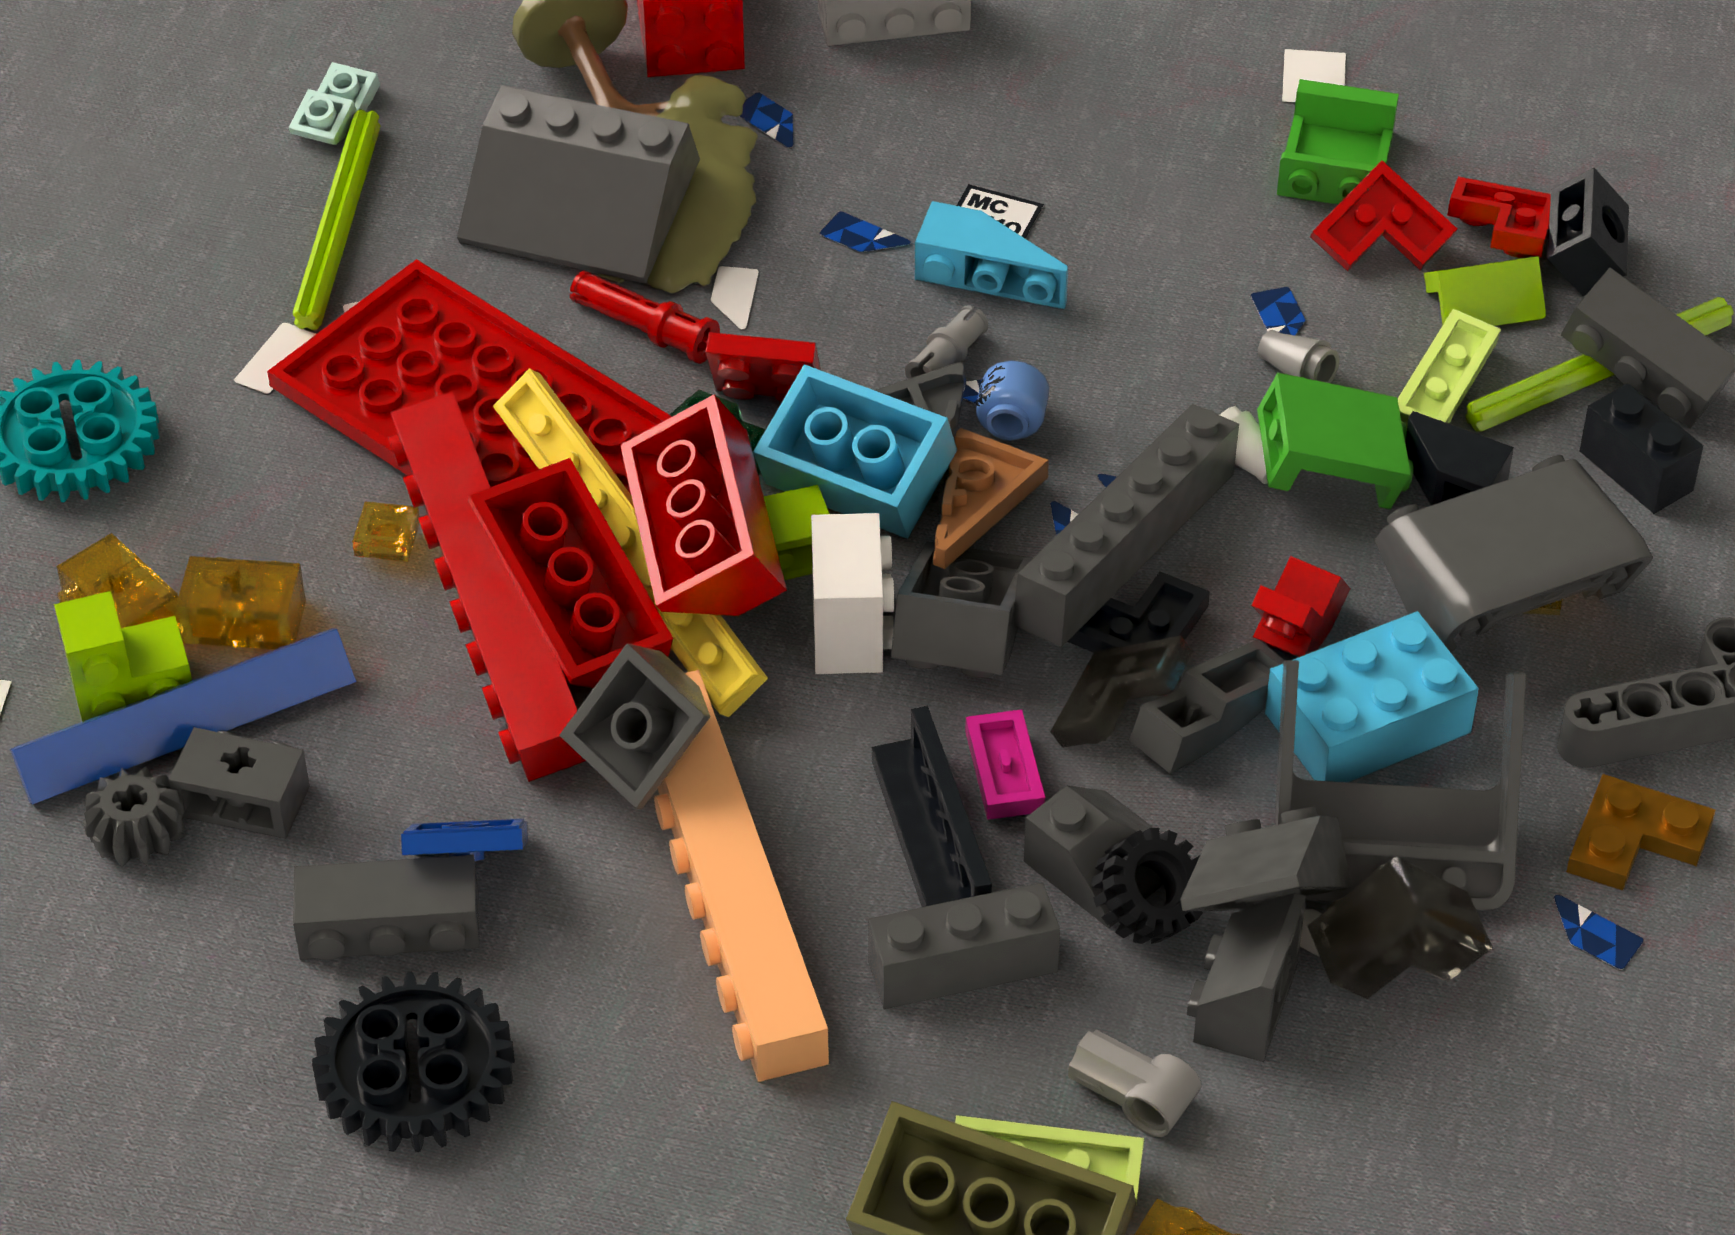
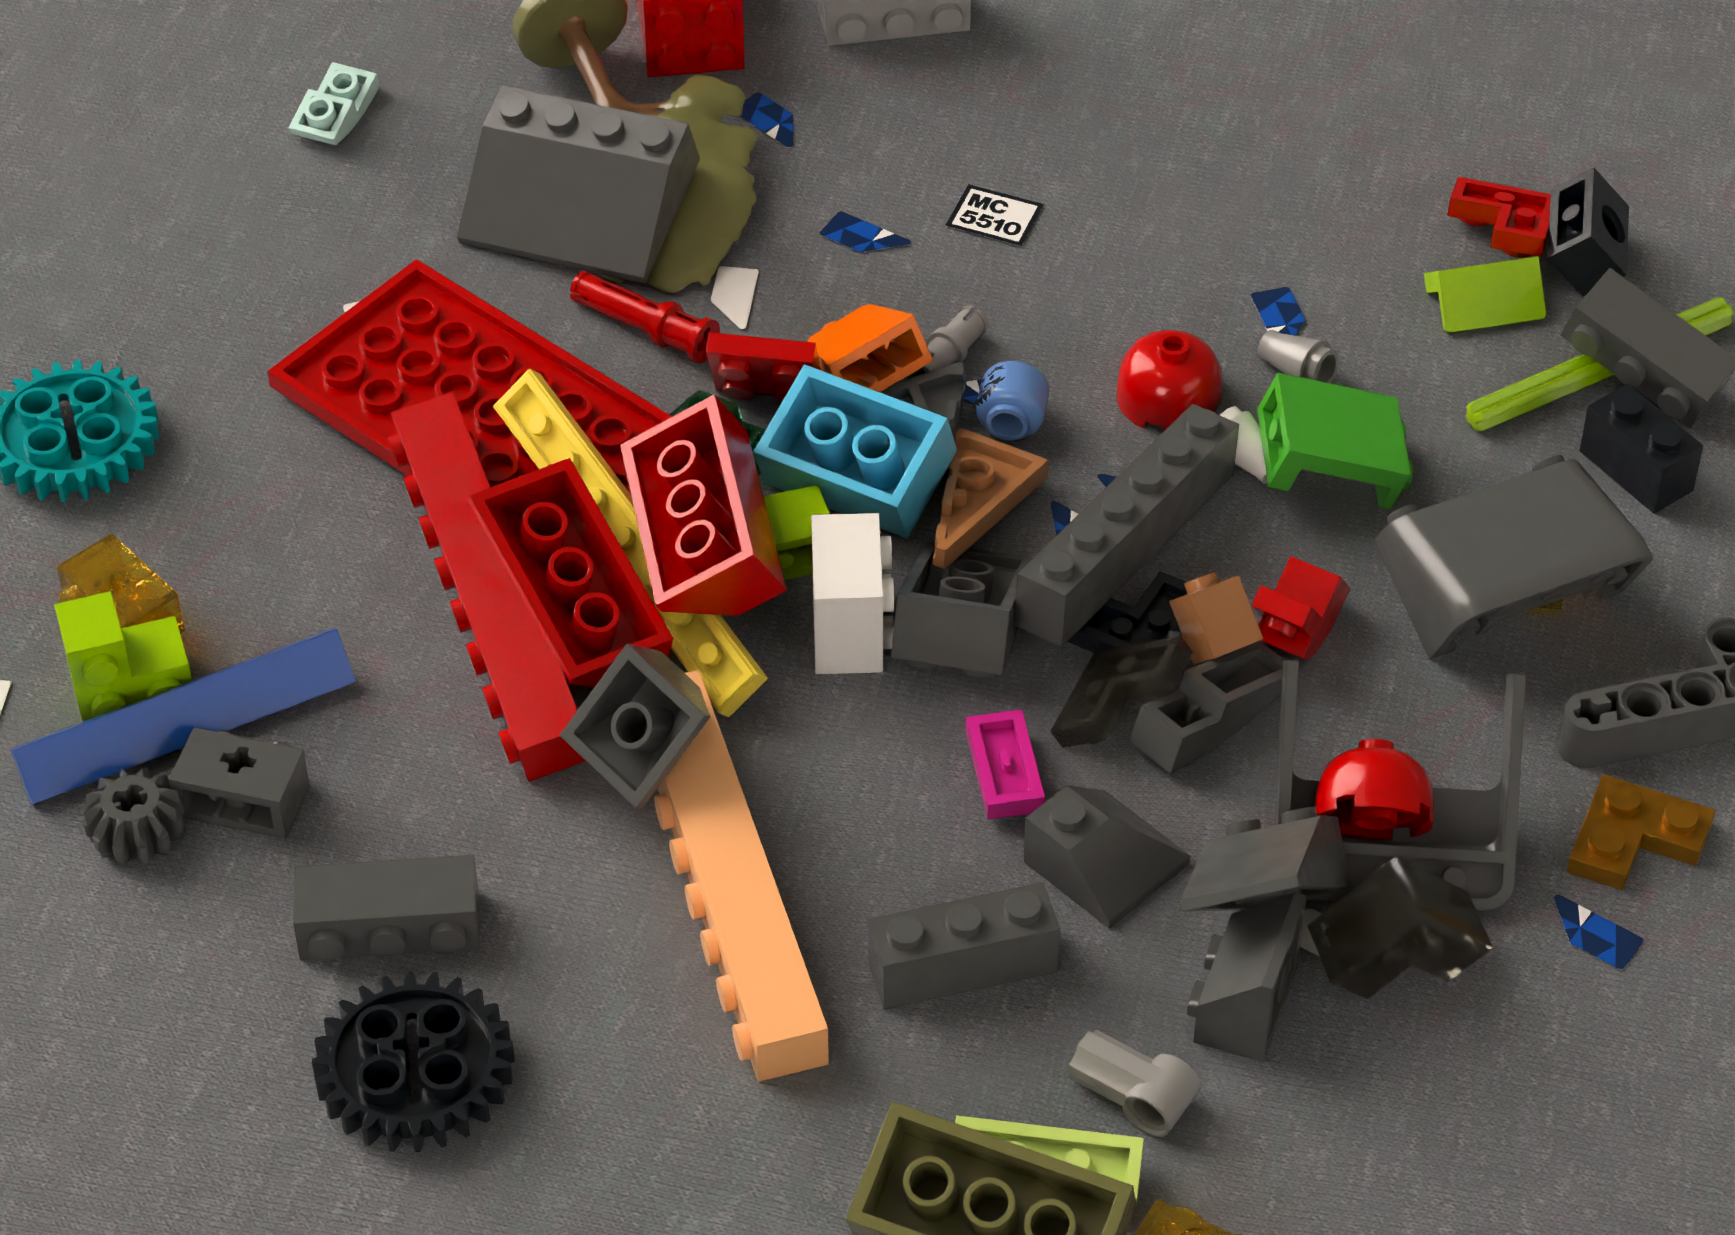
(241, 603): clear yellow brick -> none
(276, 348): white sticker -> none
(336, 220): lime axle -> none
(386, 531): clear yellow plate -> none
(465, 837): blue plate -> none
(864, 347): none -> orange torso
(930, 815): black fence -> none
(984, 256): medium azure slope -> none
(1123, 896): black tyre -> none
(1166, 376): none -> red cylinder
(1215, 617): none -> medium nougat brick
(1312, 66): white sticker -> none
(1335, 140): bright green panel -> none
(1375, 700): medium azure brick -> none
(1375, 792): none -> red cylinder
(1386, 208): red plate -> none
(1448, 368): yellowish green plate -> none
(1453, 460): black slope -> none

